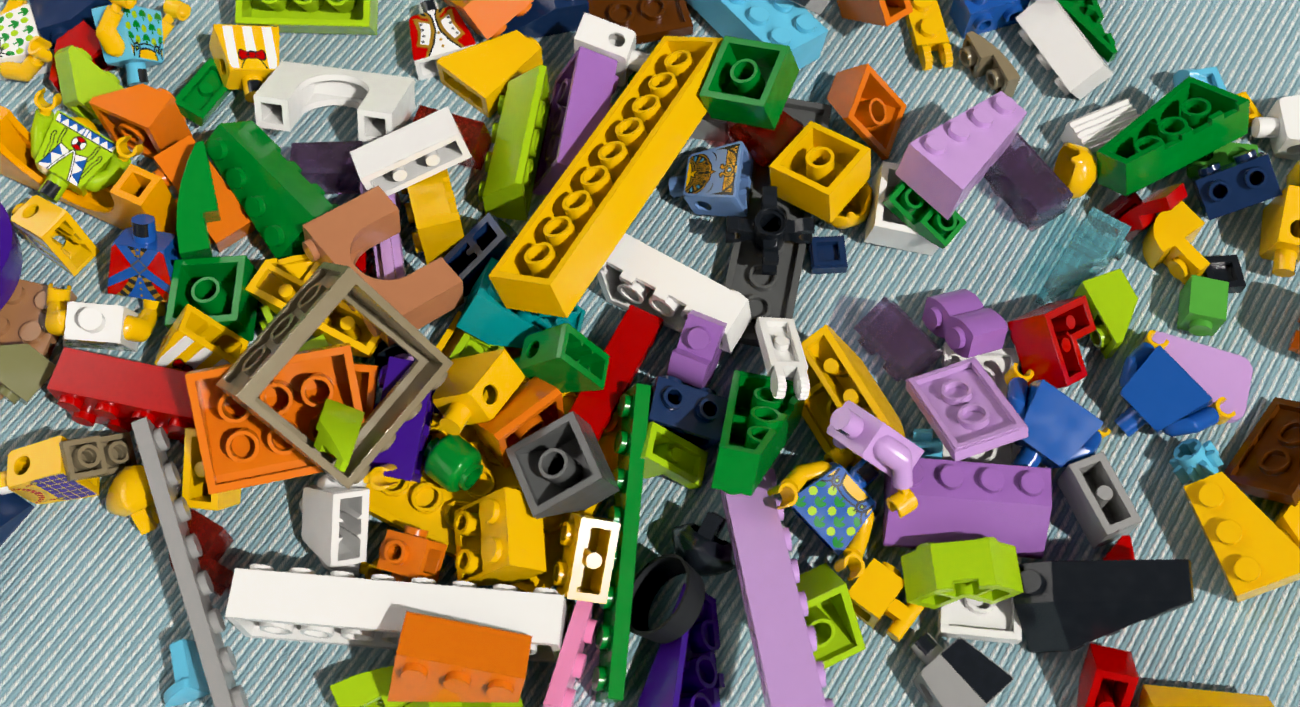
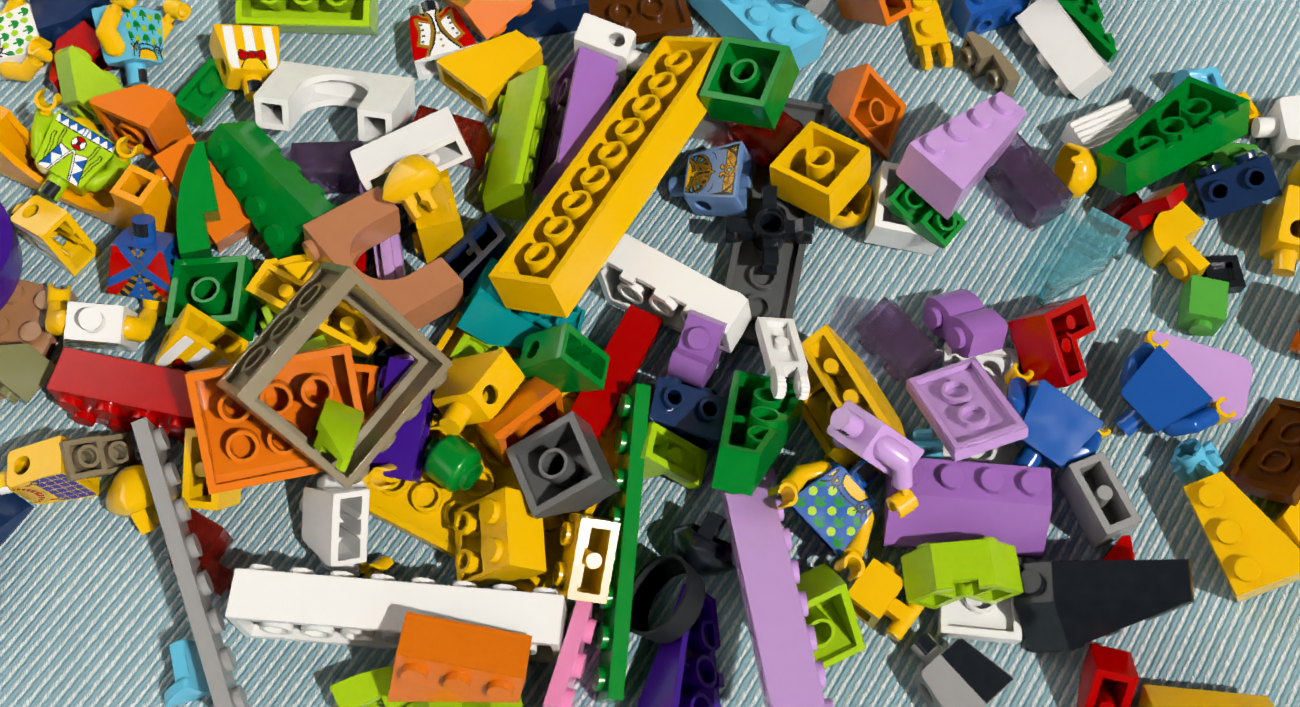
(411, 183): none -> yellow piece
(411, 555): orange brick -> none
(827, 255): dark blue tile -> none
(1111, 307): lime slope -> none

